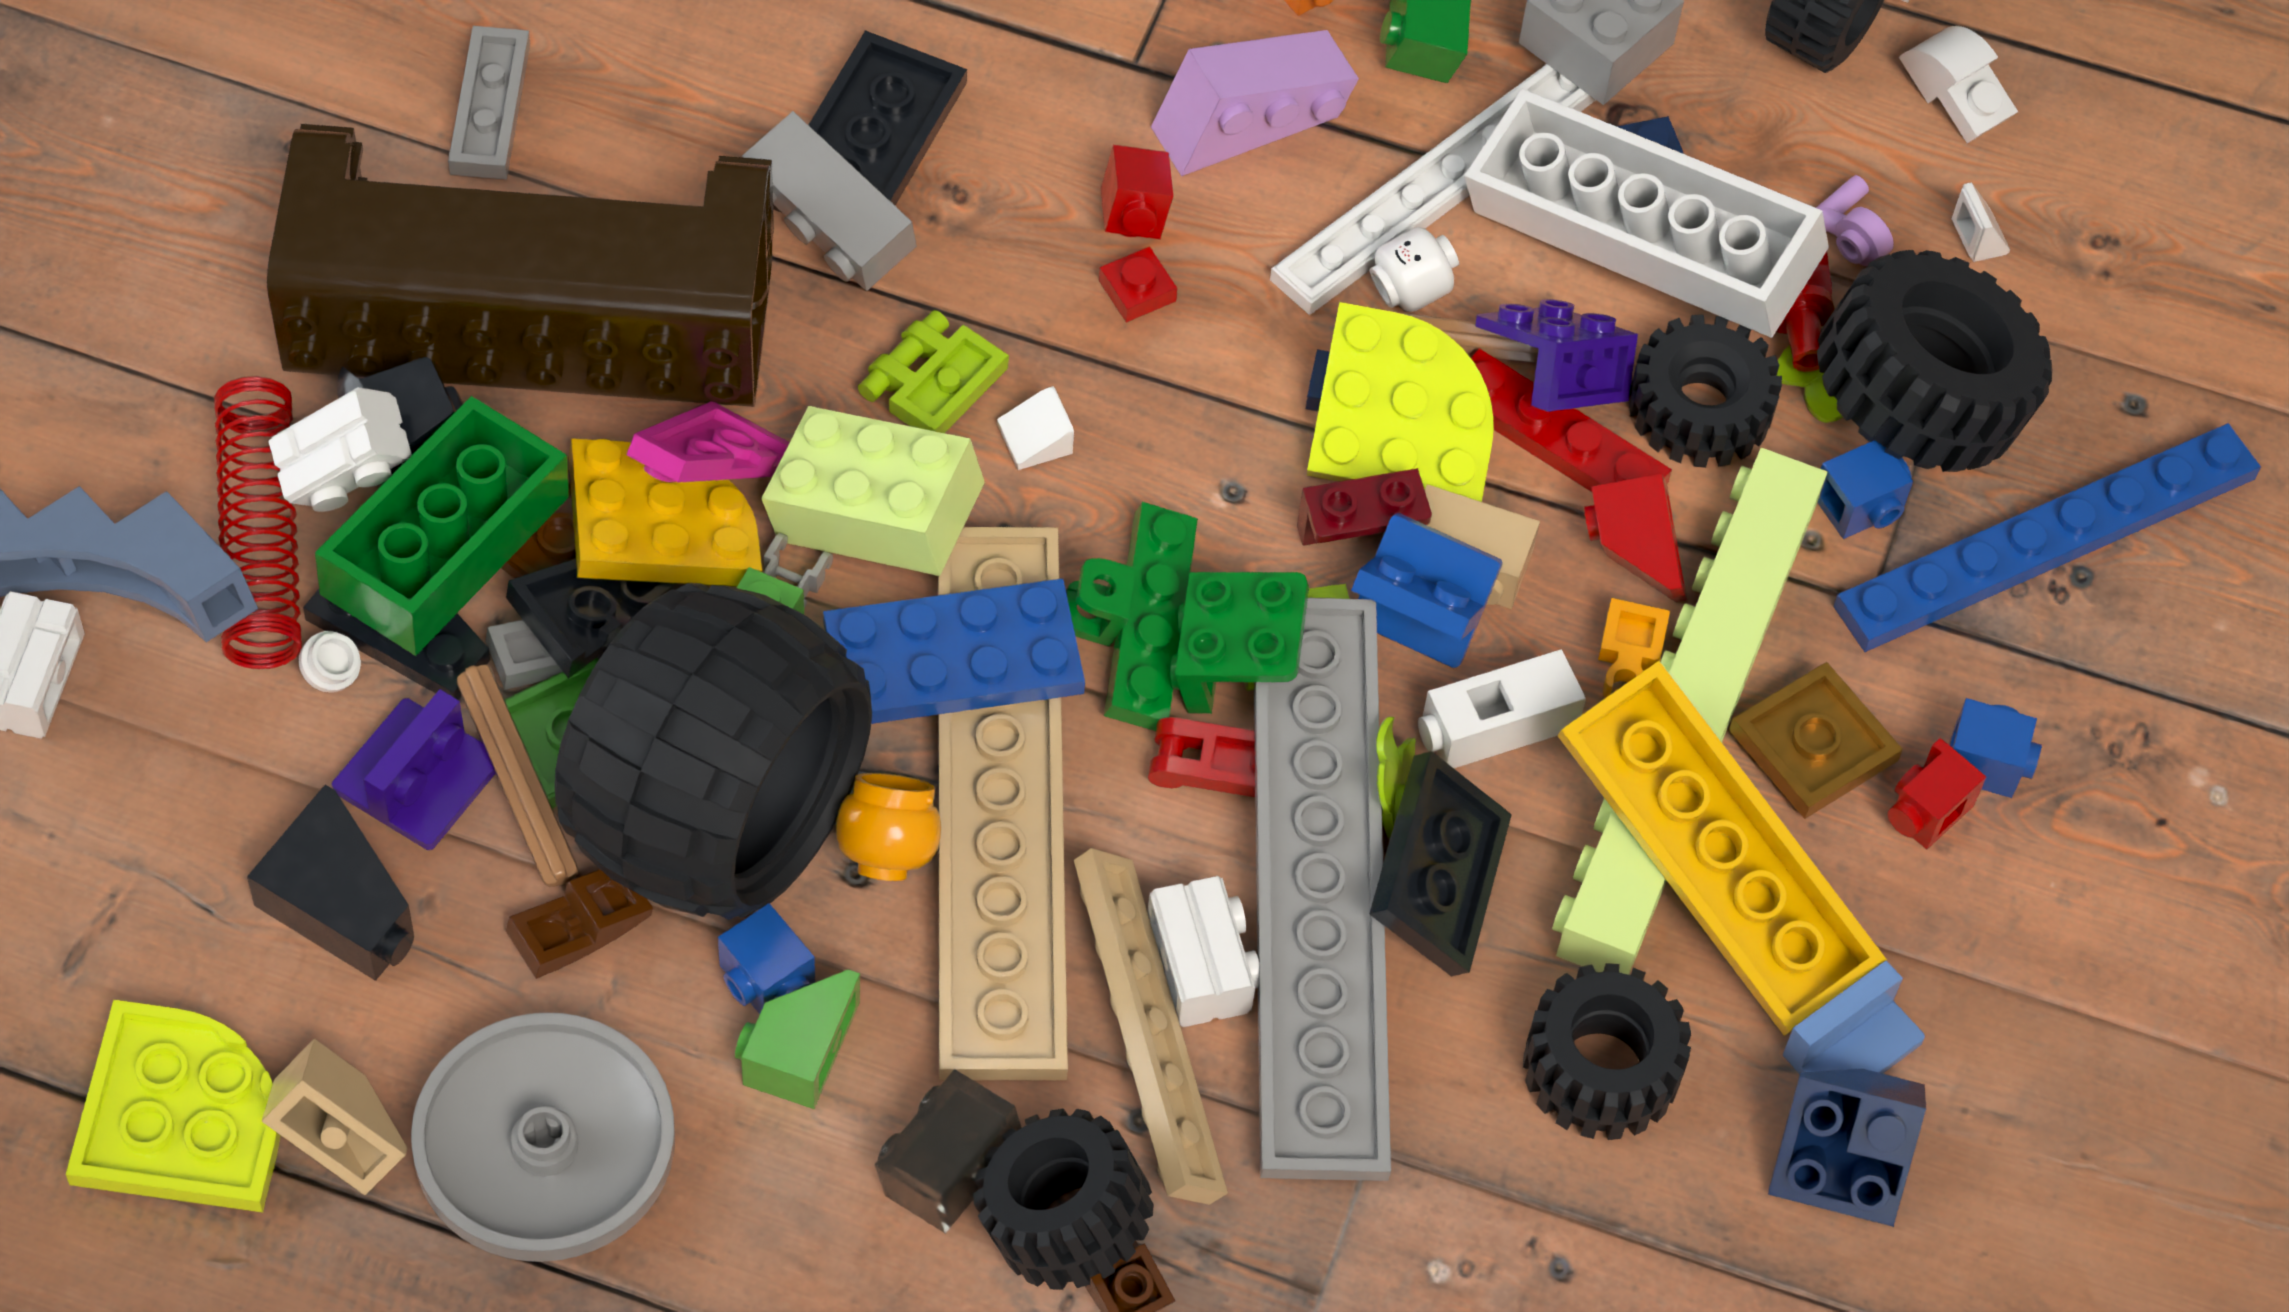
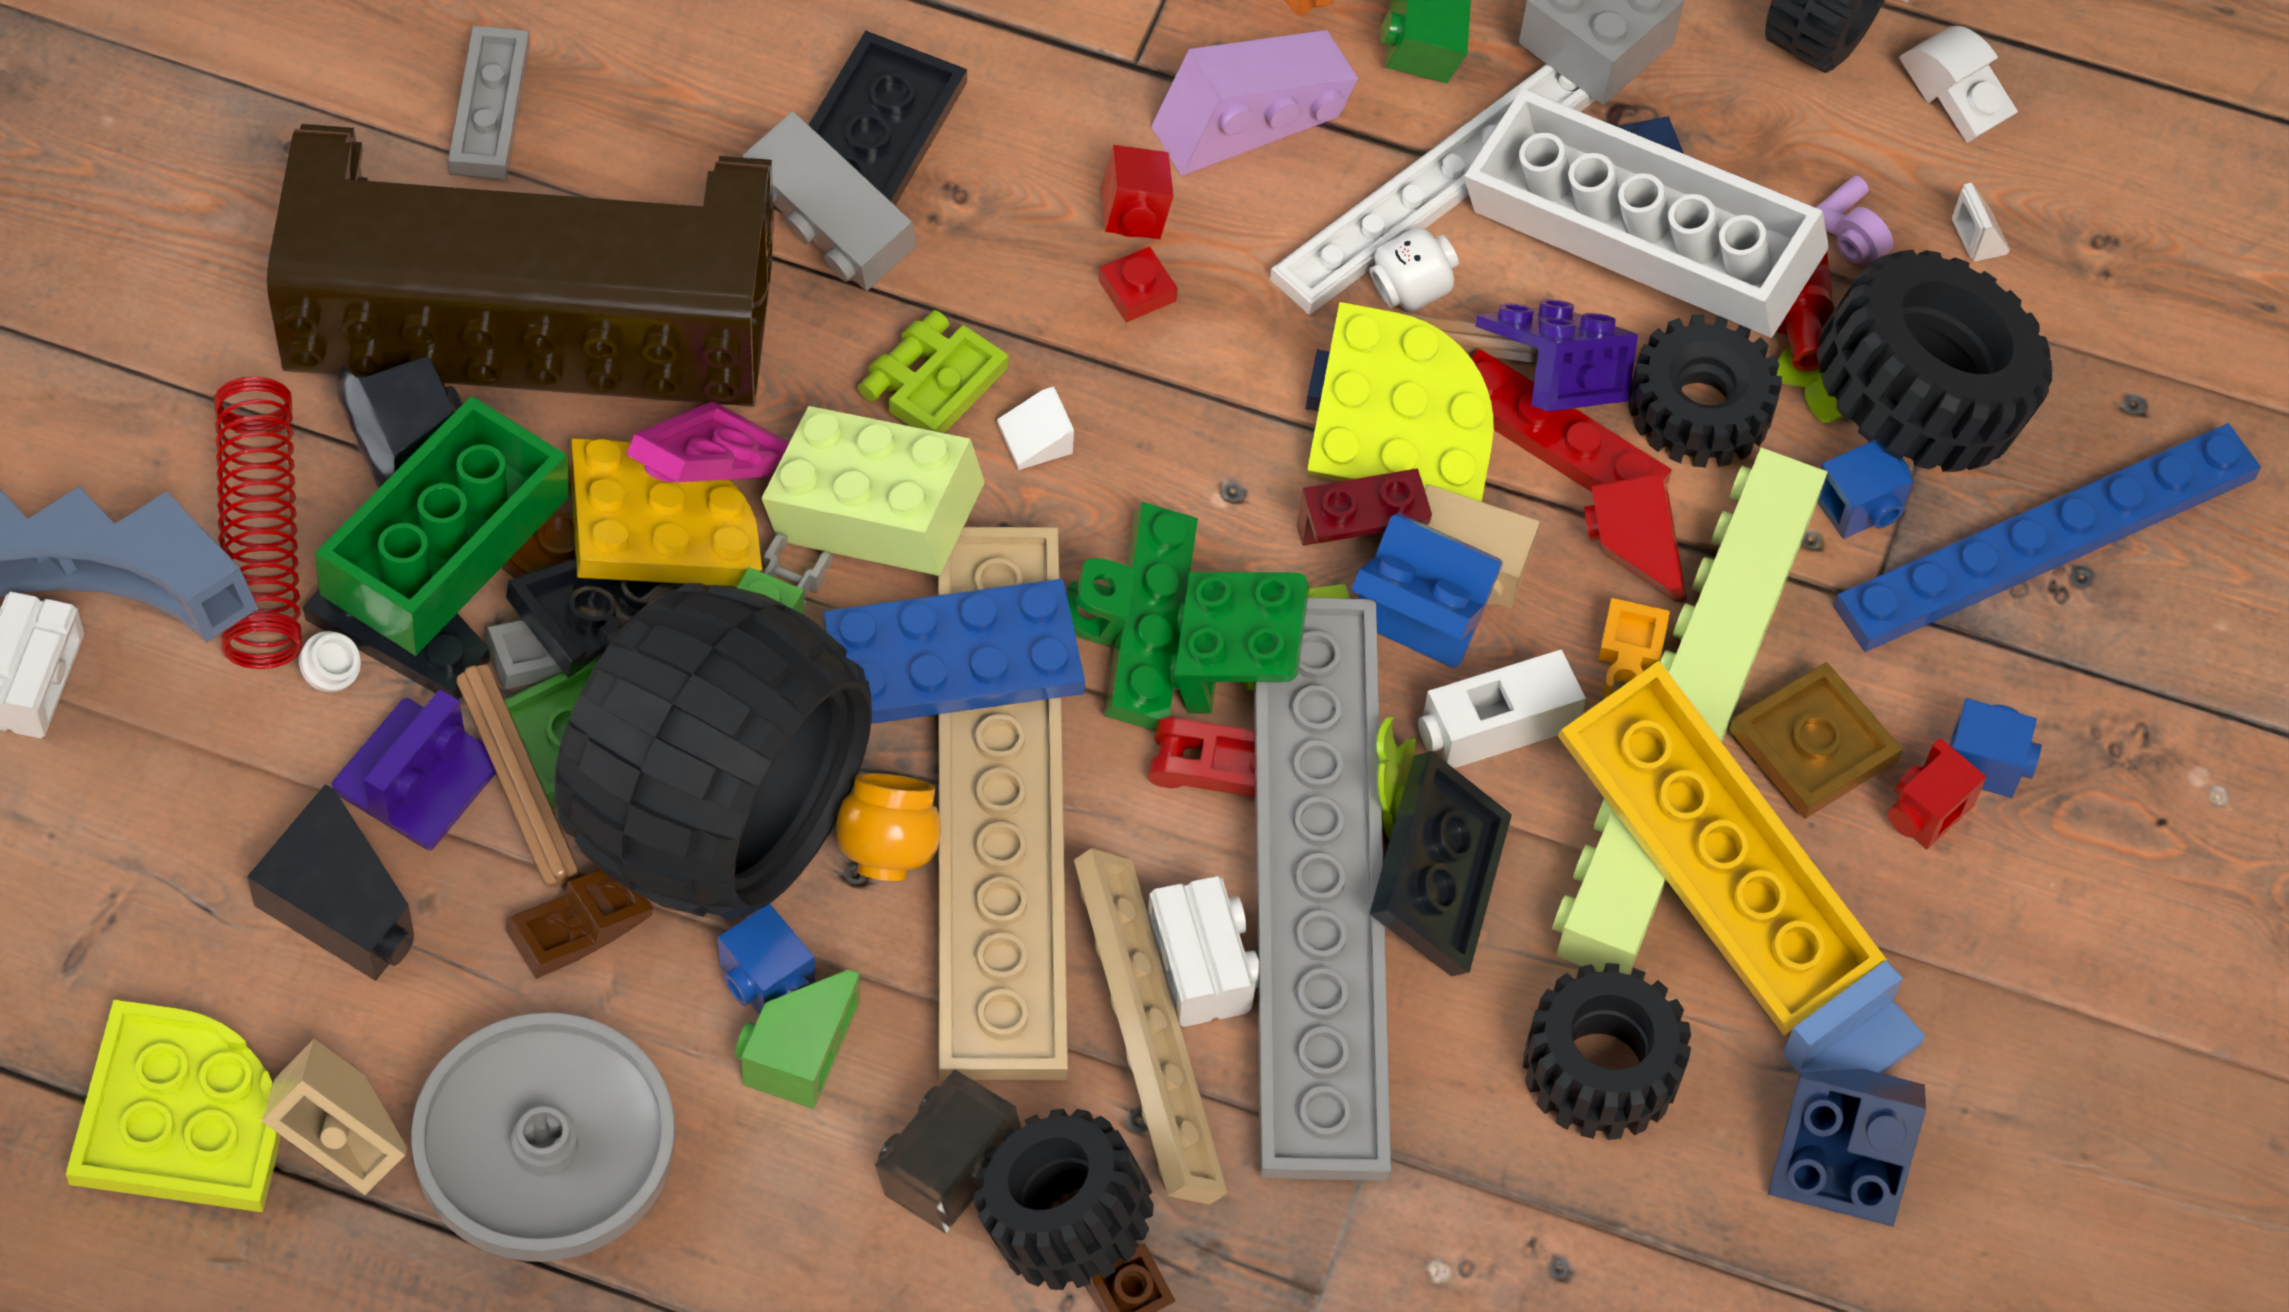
(340, 449): white brick -> none

